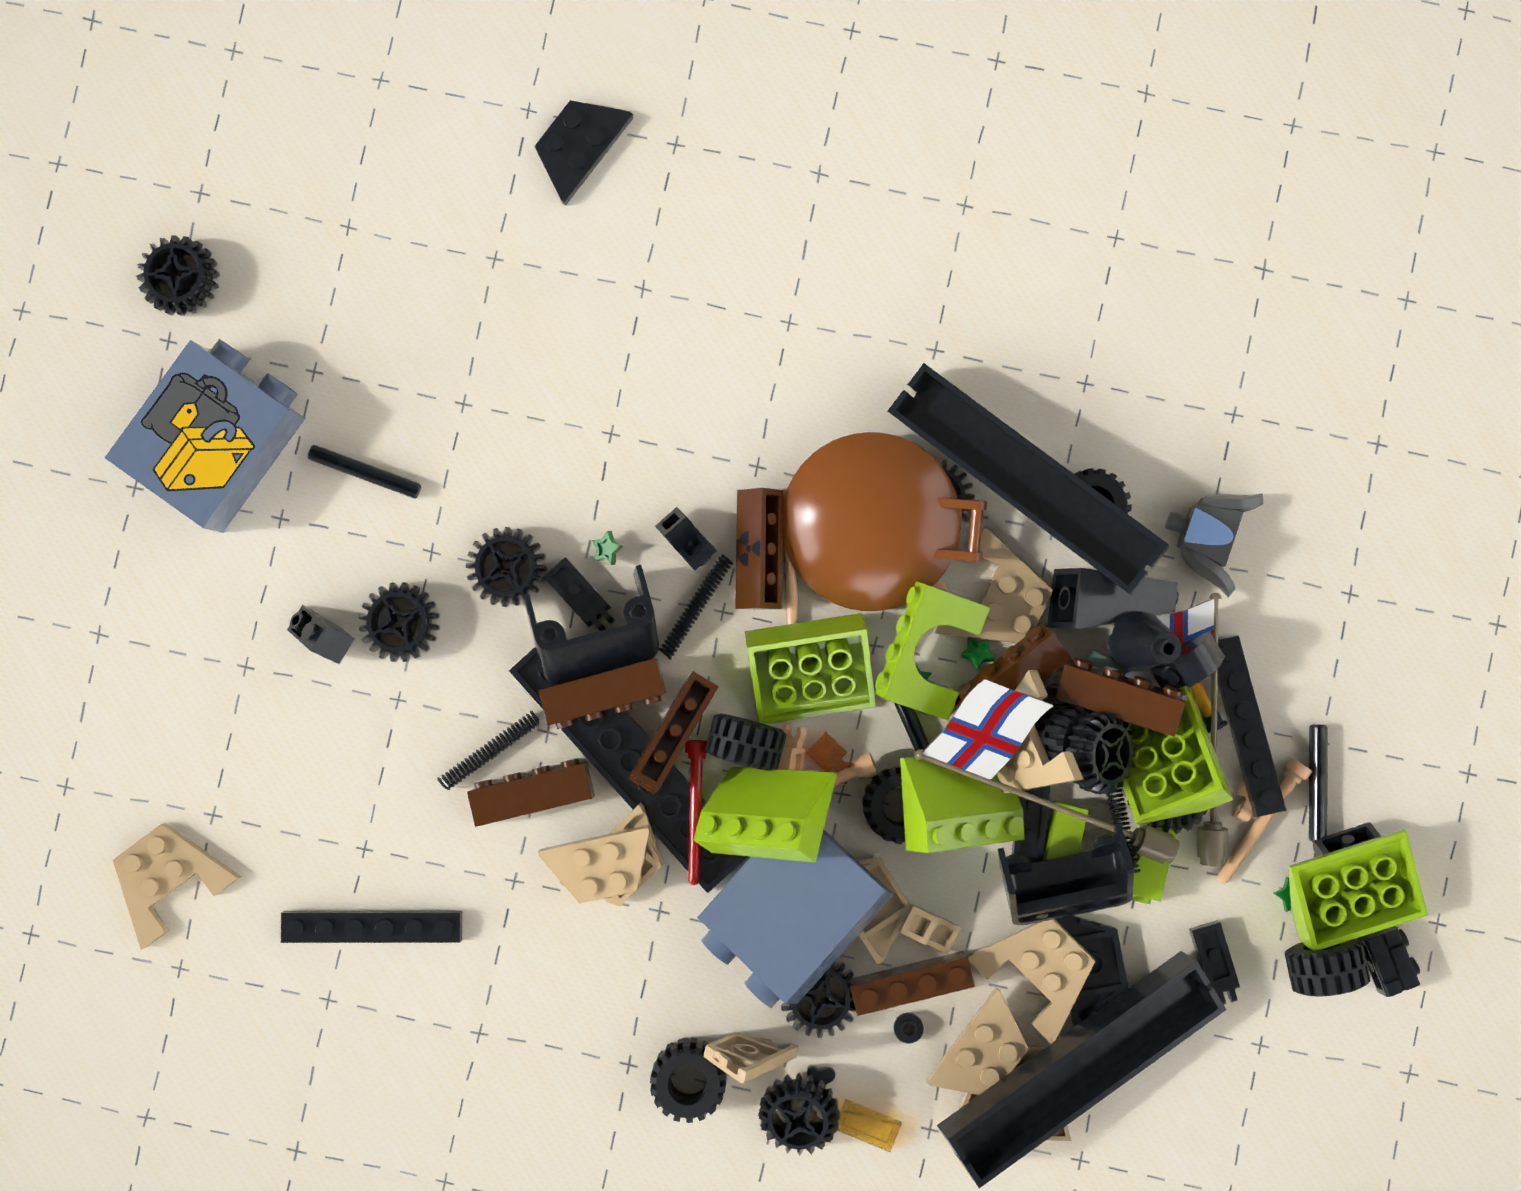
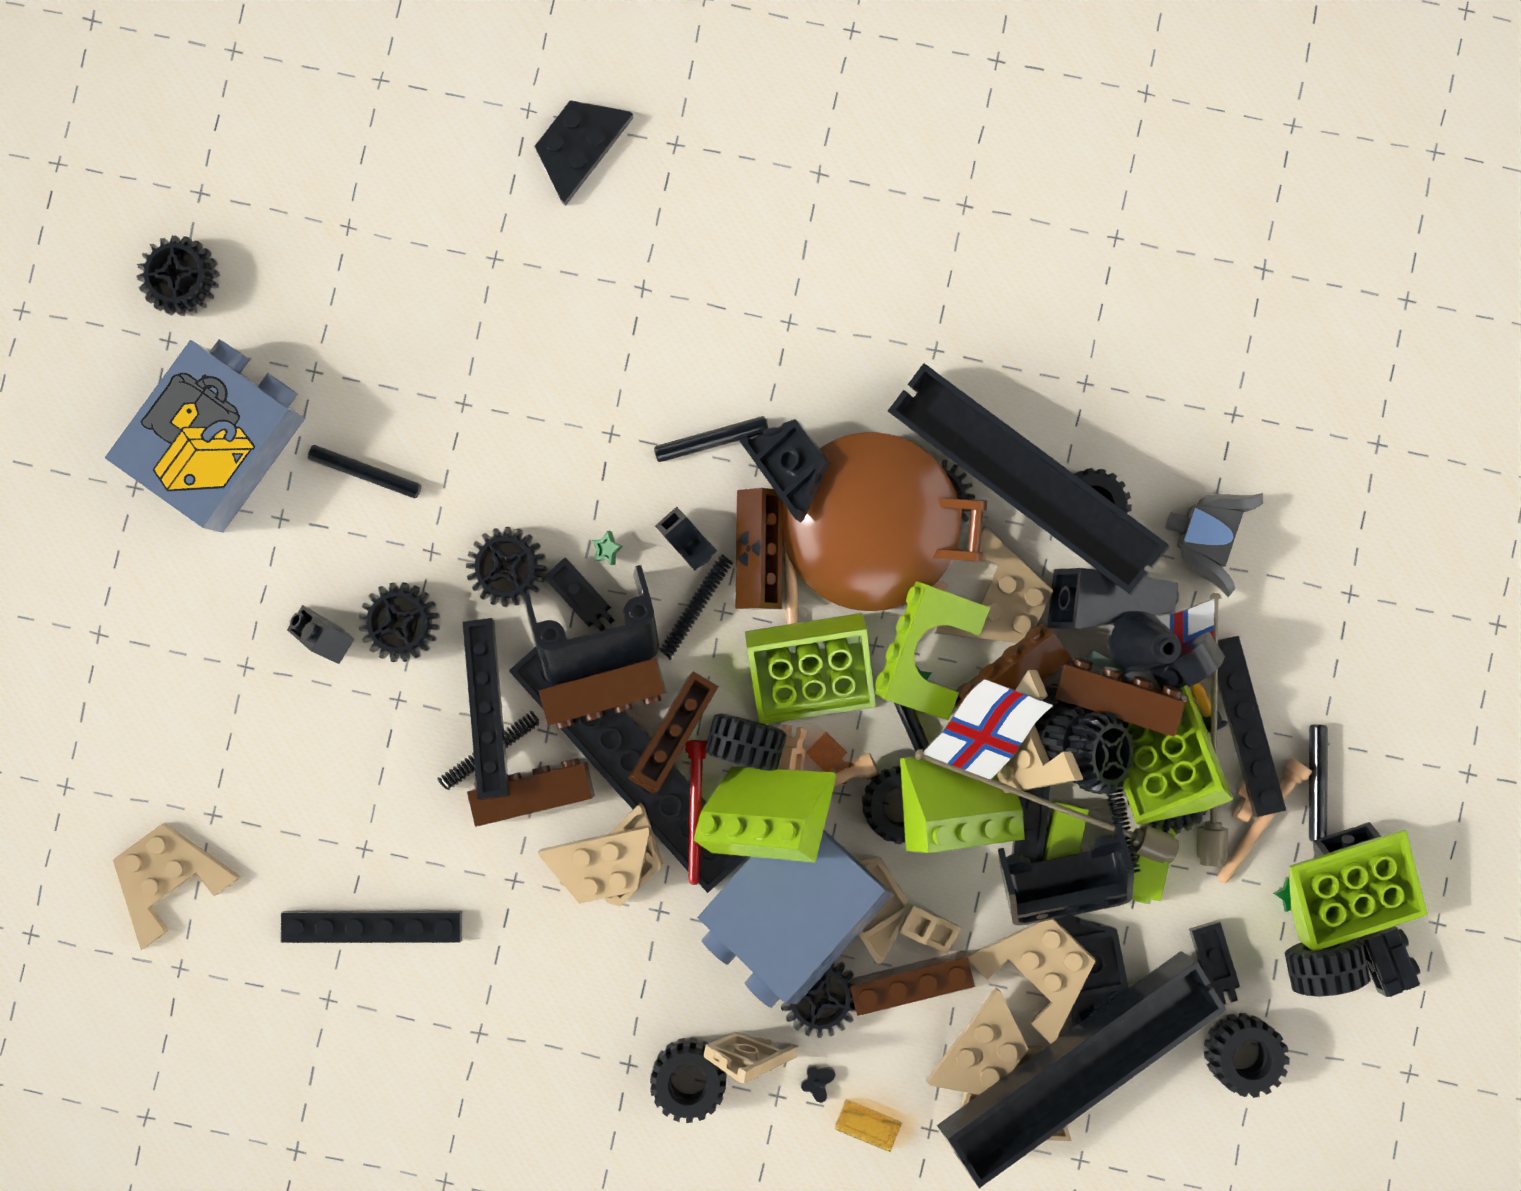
(485, 709): none -> black plate
(710, 439): none -> black axle
(790, 464): none -> black wing
(801, 1128): black gear -> none
(904, 1019): black plate -> none
(977, 652): green piece -> none
(1266, 1068): none -> black tyre

